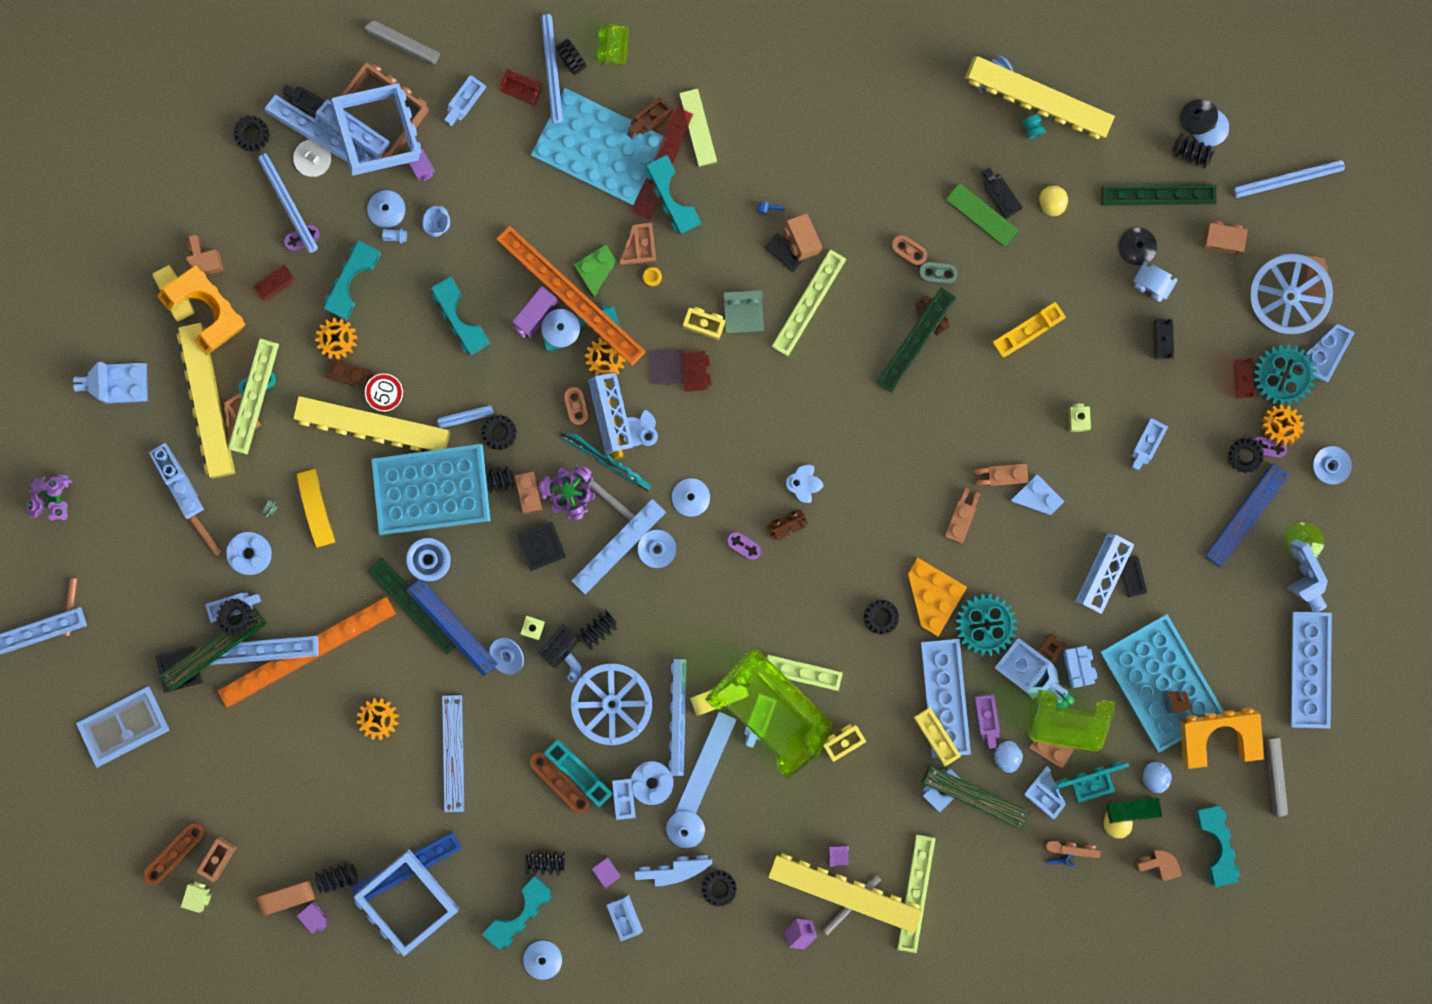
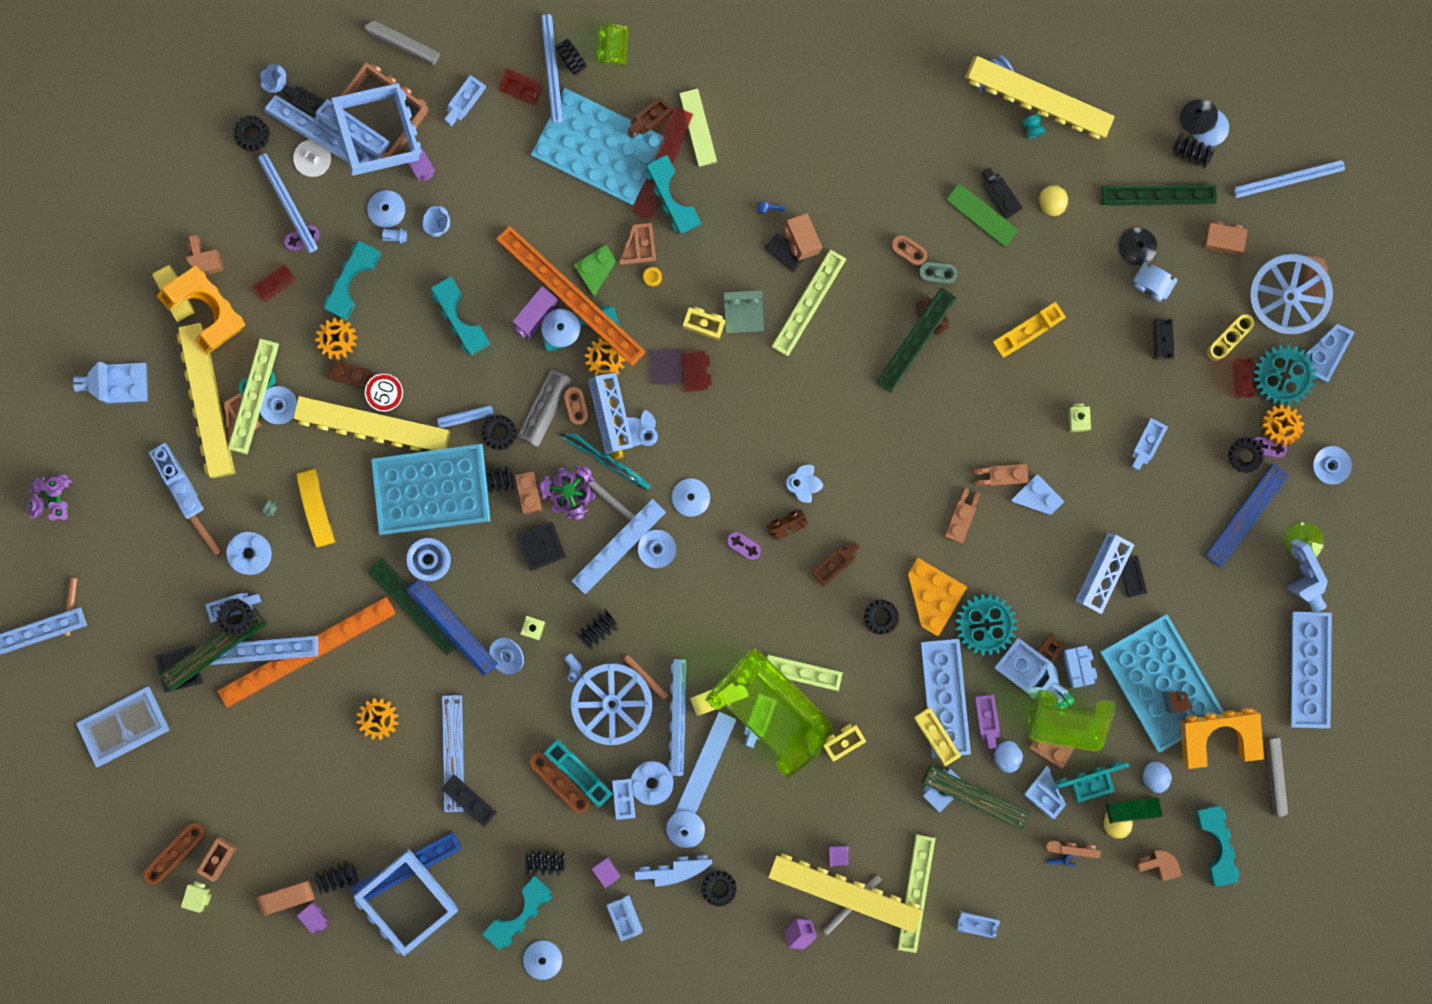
(273, 78): none -> light blue hair
(274, 396): none -> light blue dish
(468, 800): none -> black tile
(544, 407): none -> light grey slope
(559, 646): black hinge -> none
(650, 682): none -> nougat bar
(834, 564): none -> reddish brown hinge
(977, 924): none -> light blue hinge
(1238, 333): none -> light yellow beam

